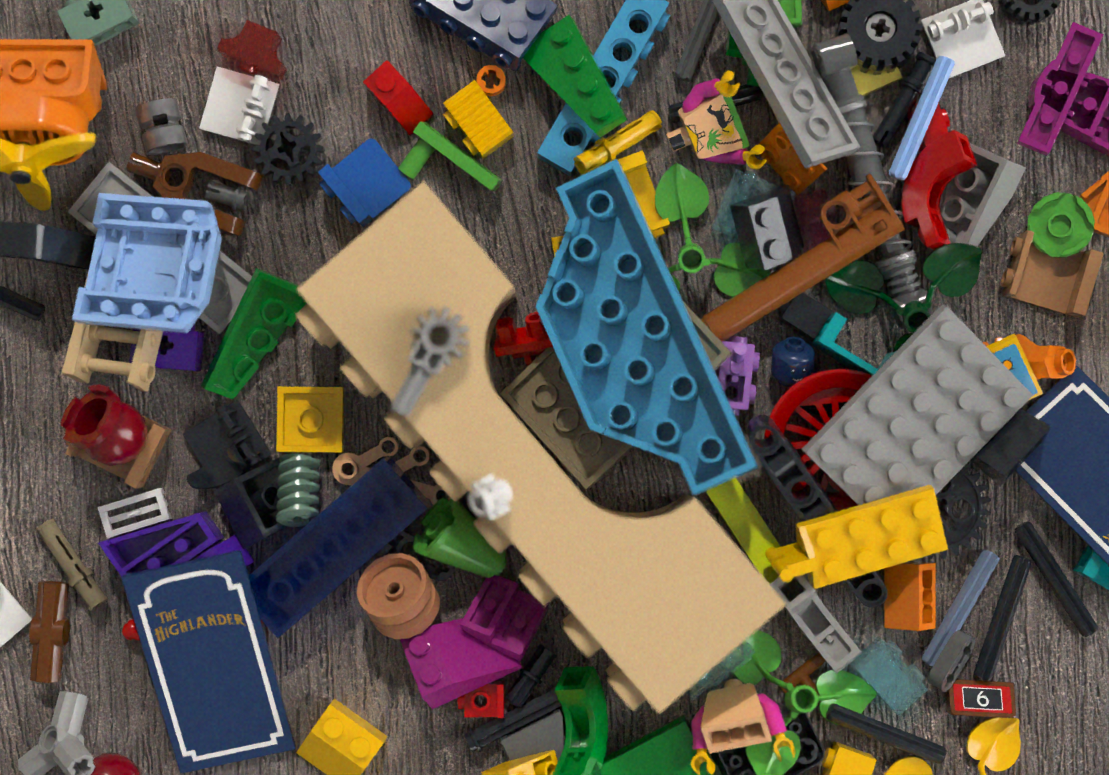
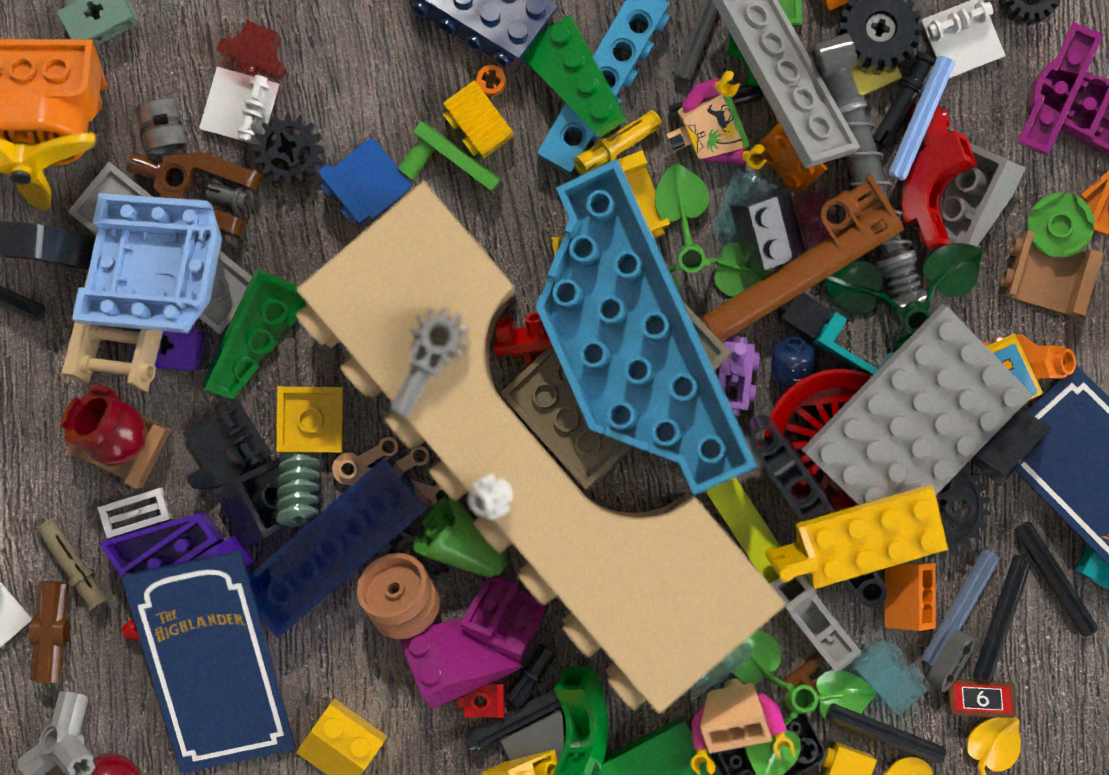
(397, 97): red slope -> none

